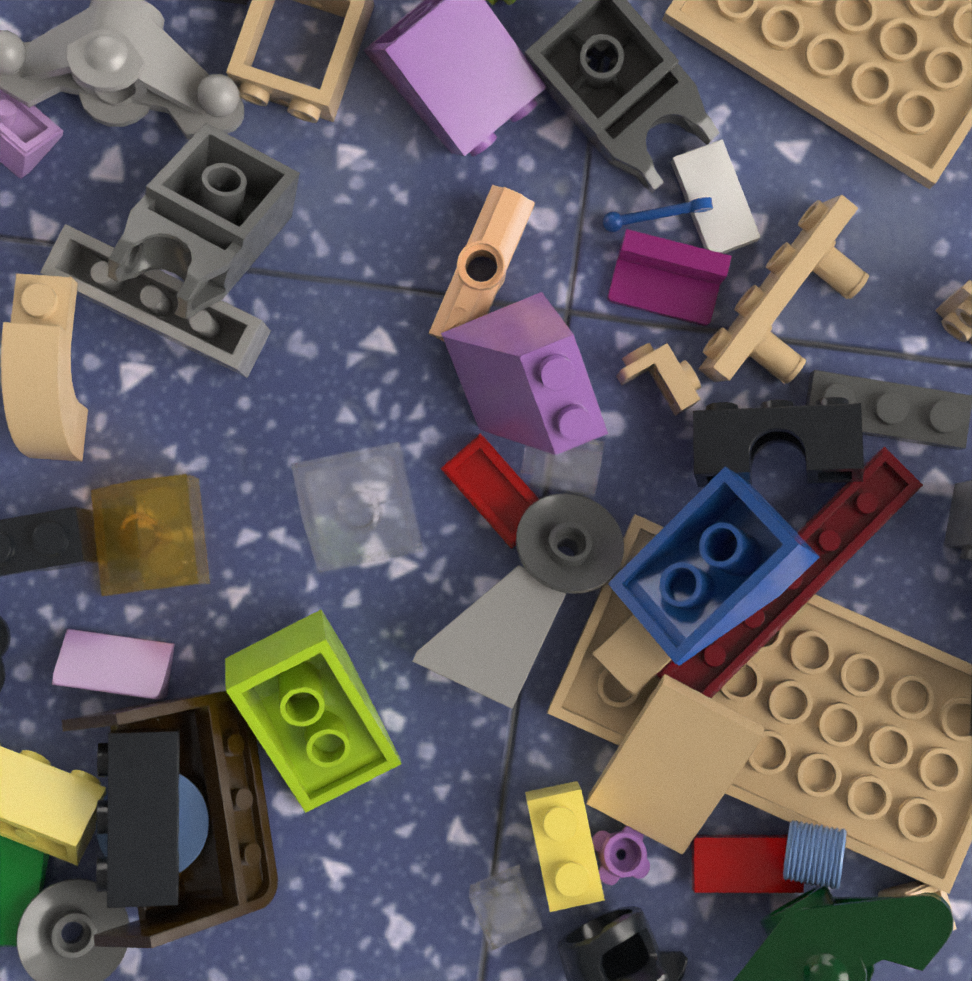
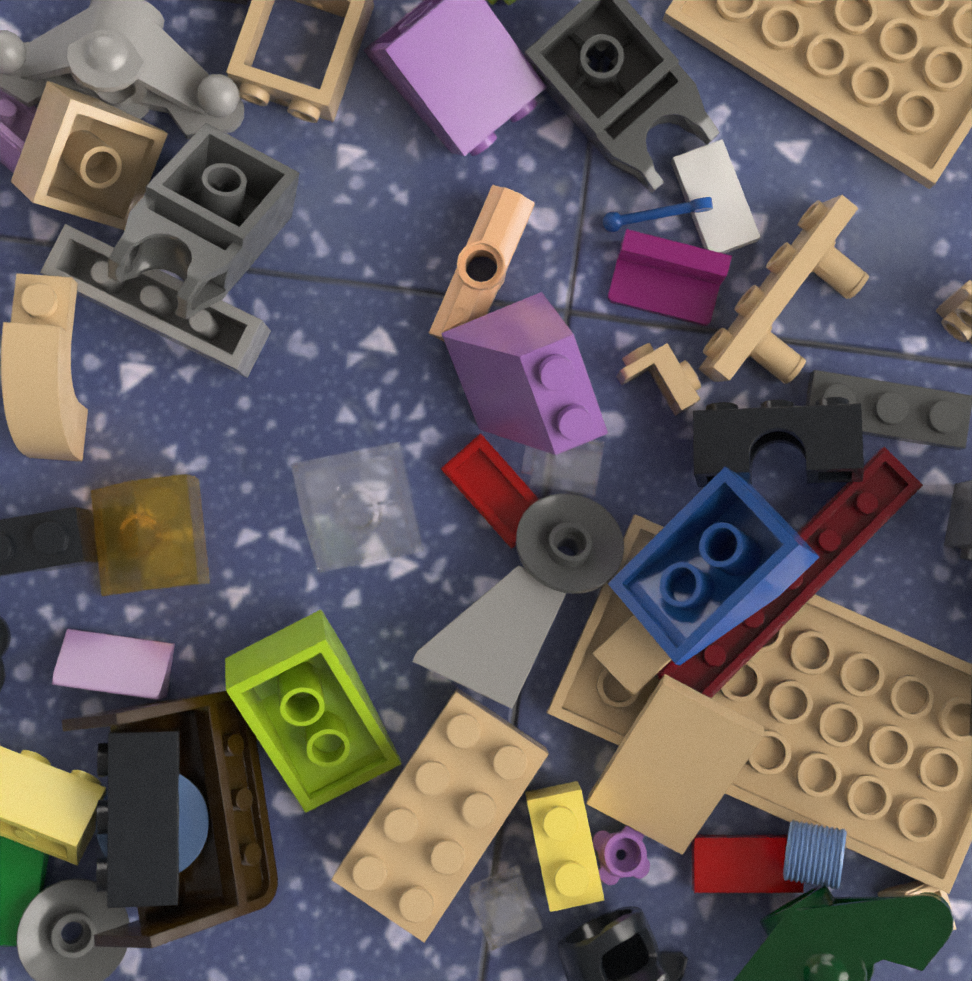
(87, 157): none -> tan slope
(440, 815): none -> tan brick

